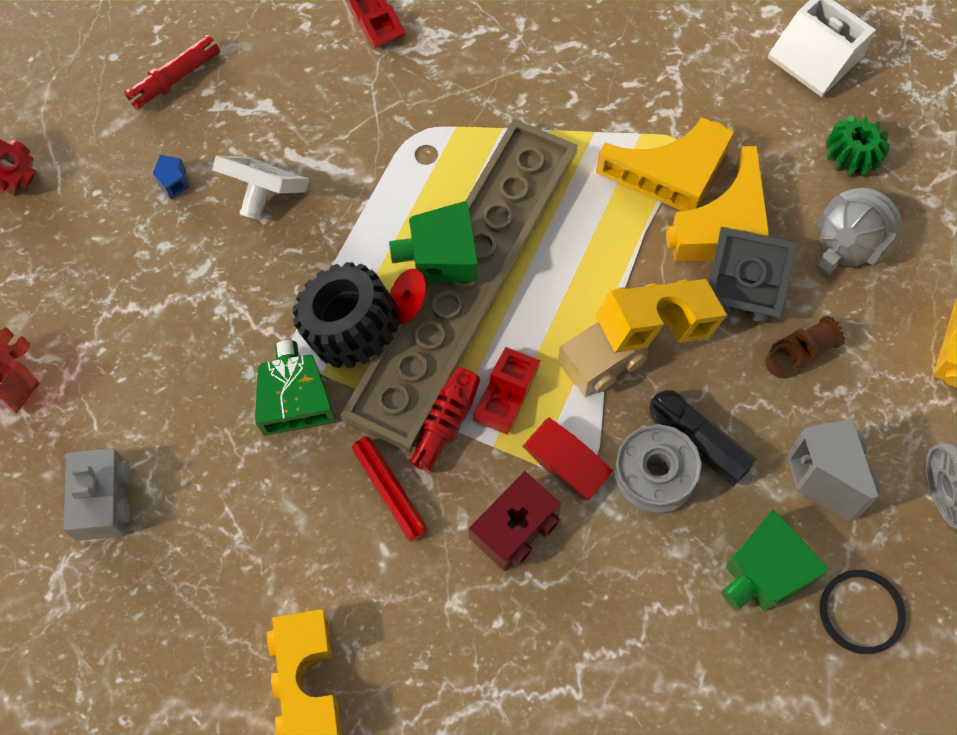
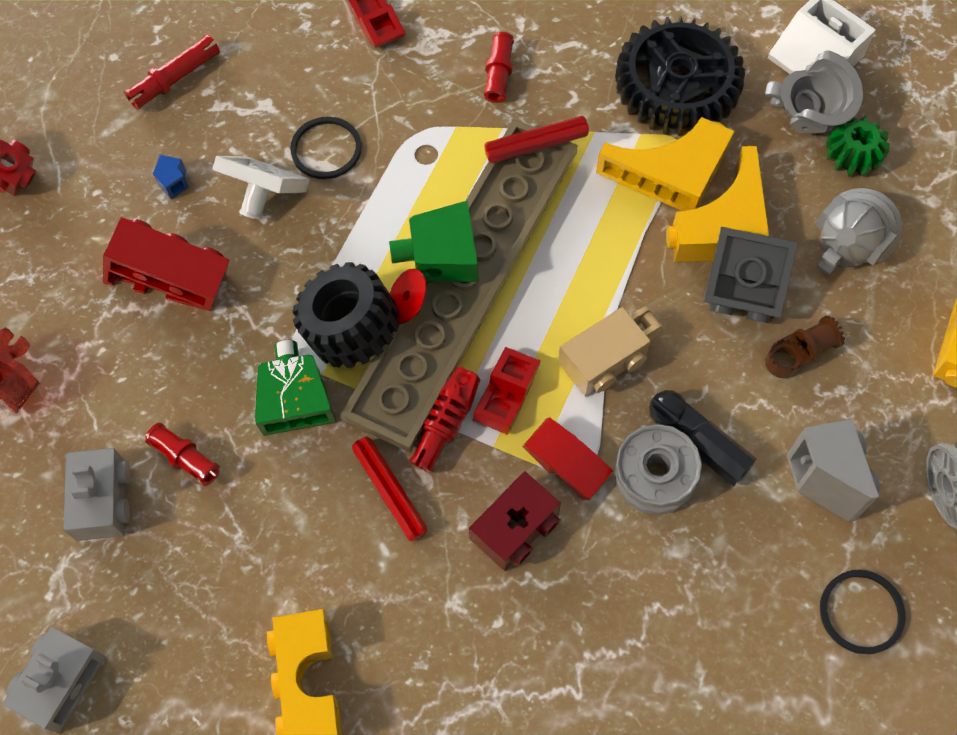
(53, 680): none -> light grey brick
(163, 264): none -> red wedge
(182, 454): none -> red pin
(331, 174): none -> black piece
(499, 67): none -> red pin
(536, 139): none -> red axle
(637, 314): yellow arch -> none
(669, 99): none -> black gear
(771, 566): green torso -> none
(820, 95): none -> light grey helmet

